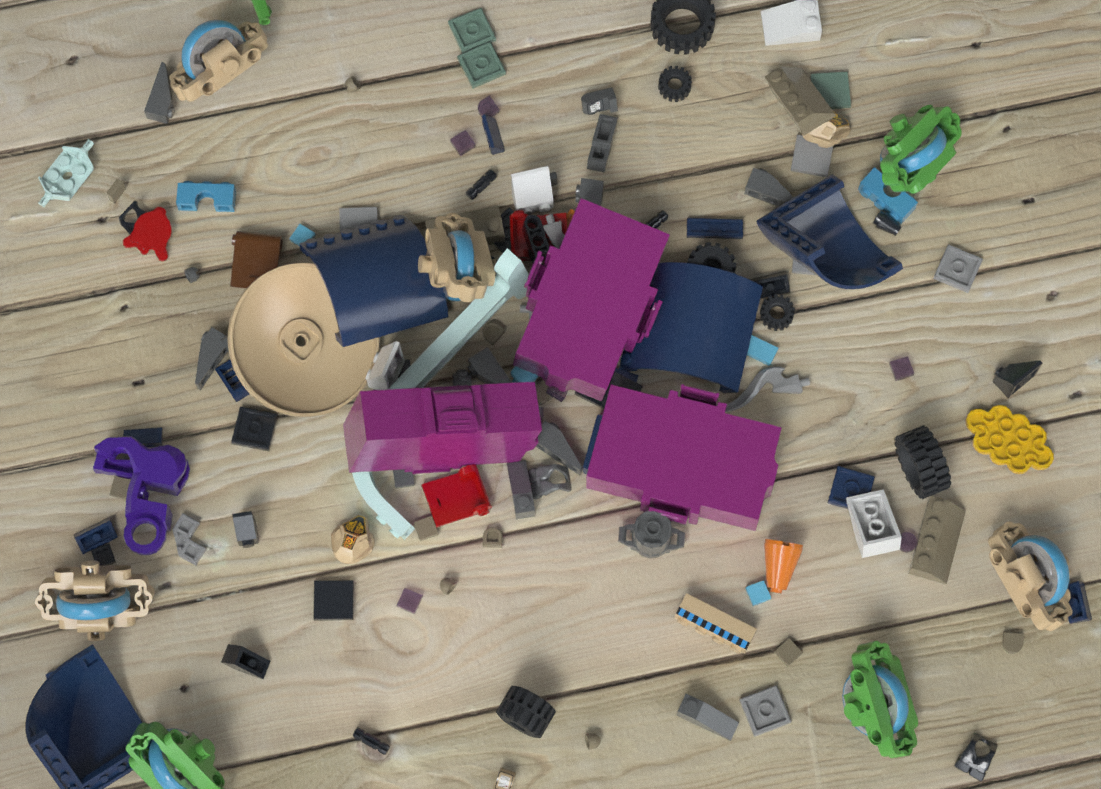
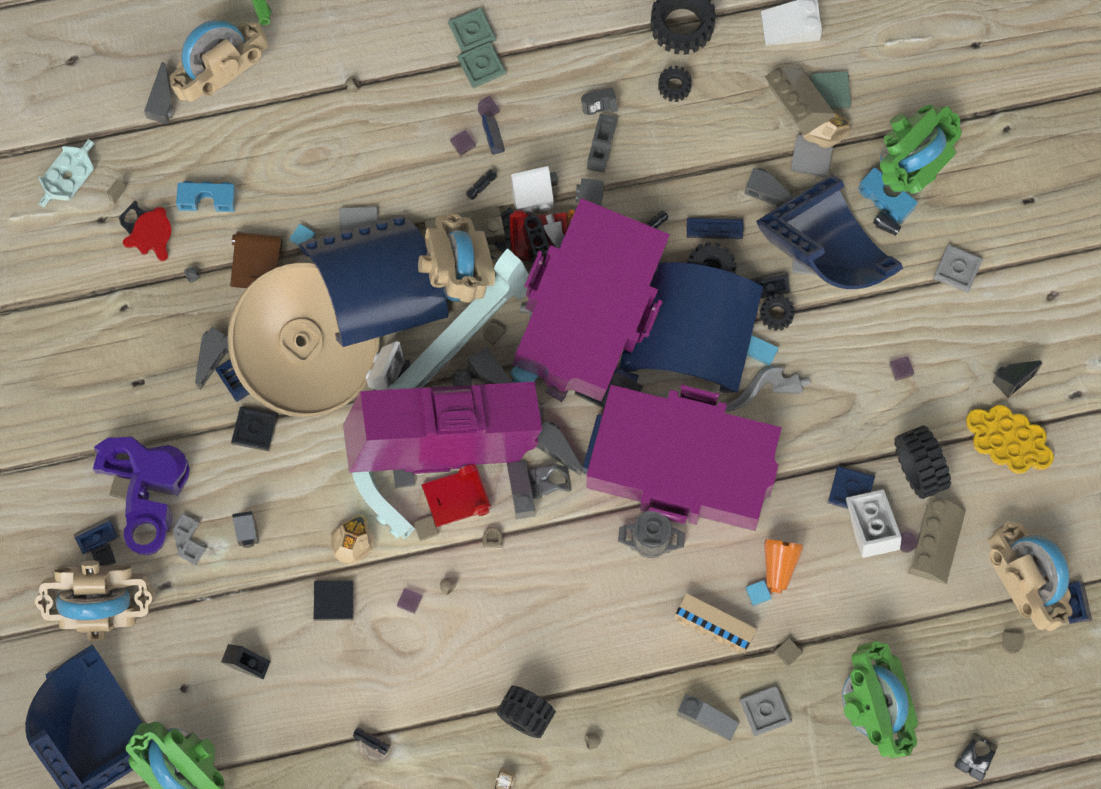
(148, 437): dark blue slope -> none

